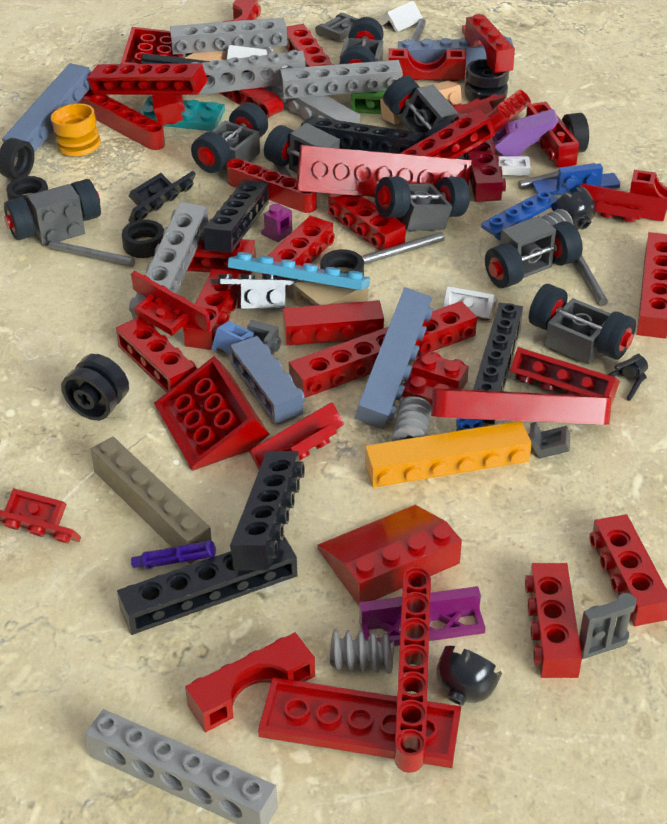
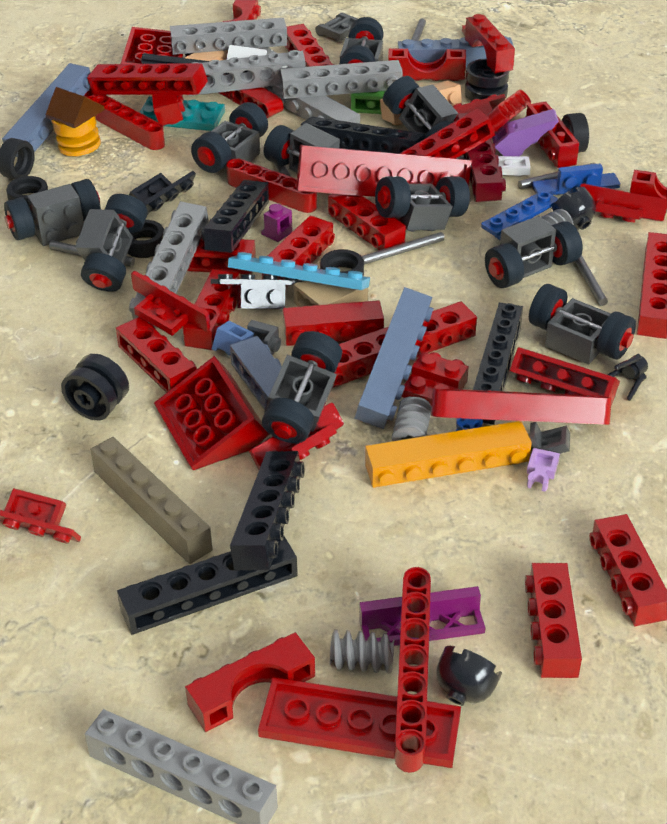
(71, 108): none -> reddish brown slope
(107, 240): none -> brick
(175, 555): dark purple piece -> none
(302, 388): none -> brick
(378, 554): red slope -> none
(402, 17): white panel -> none
(479, 303): white panel -> none
(542, 467): none -> lavender plate
(598, 626): dark grey plate -> none

